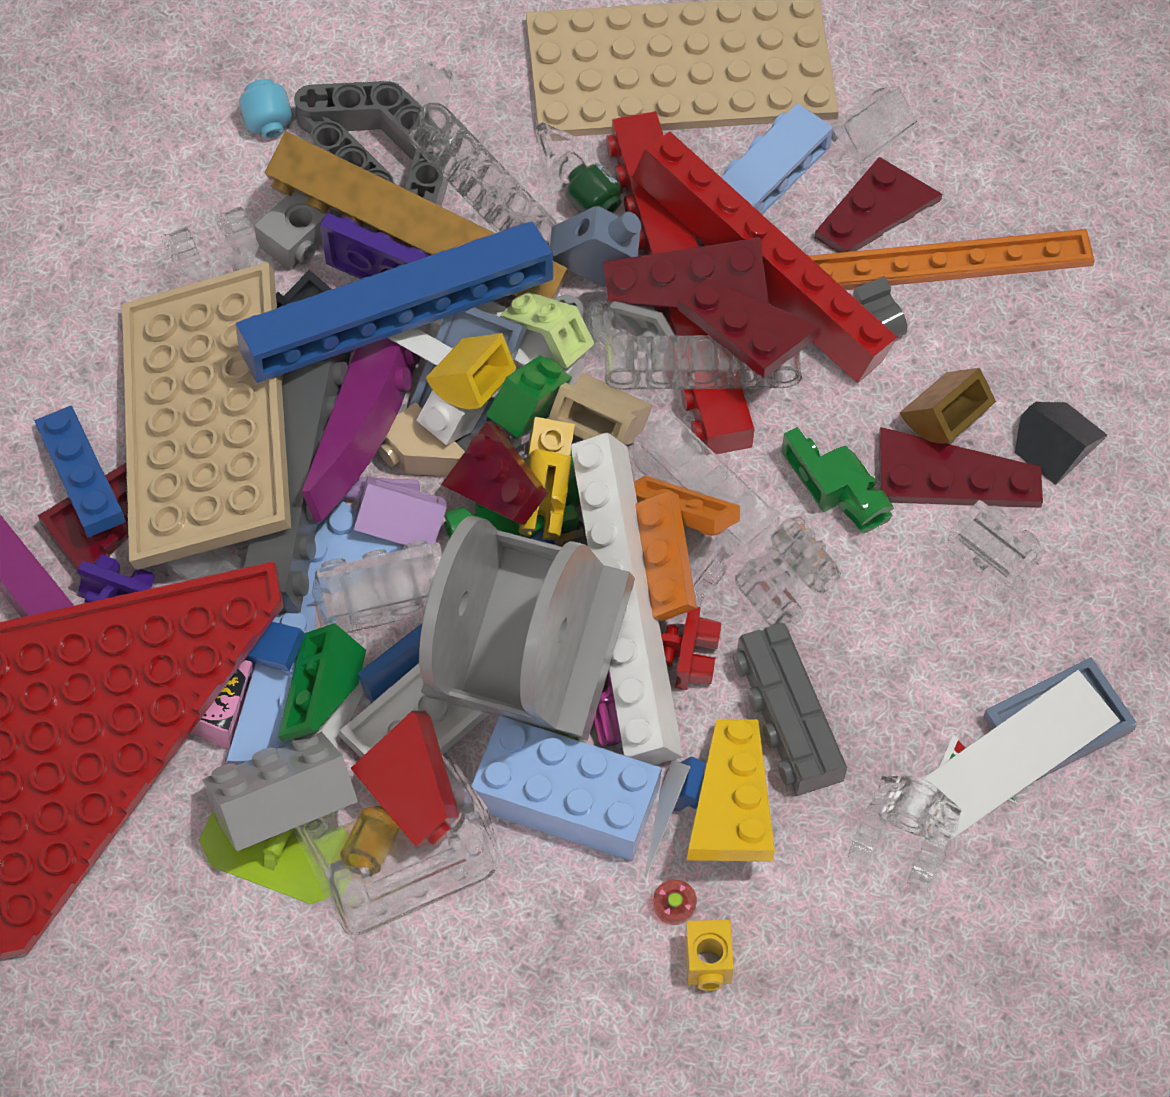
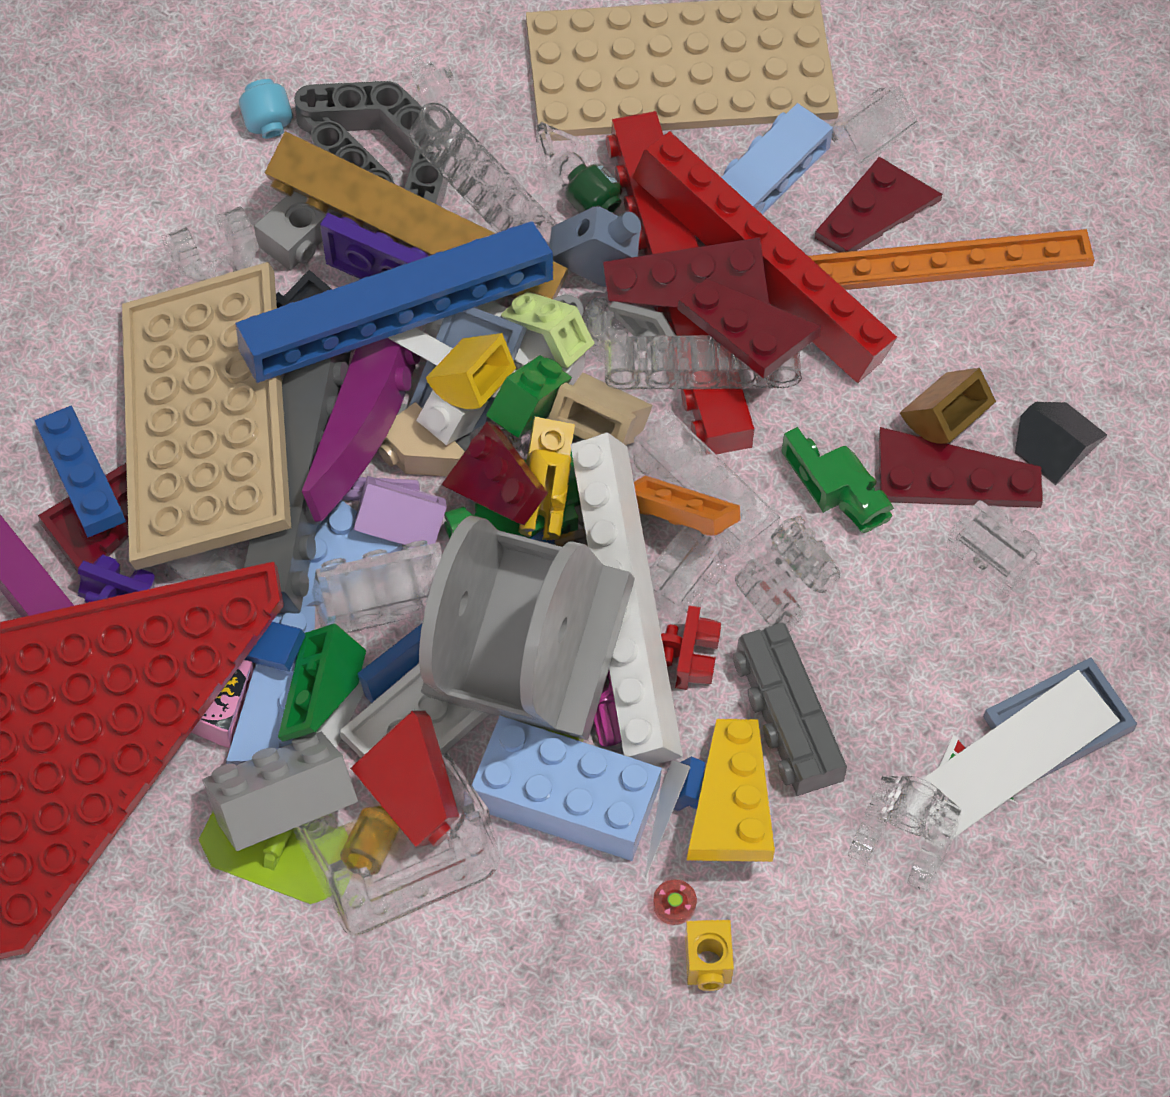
(665, 556): orange plate -> none
(877, 299): dark grey leg -> none

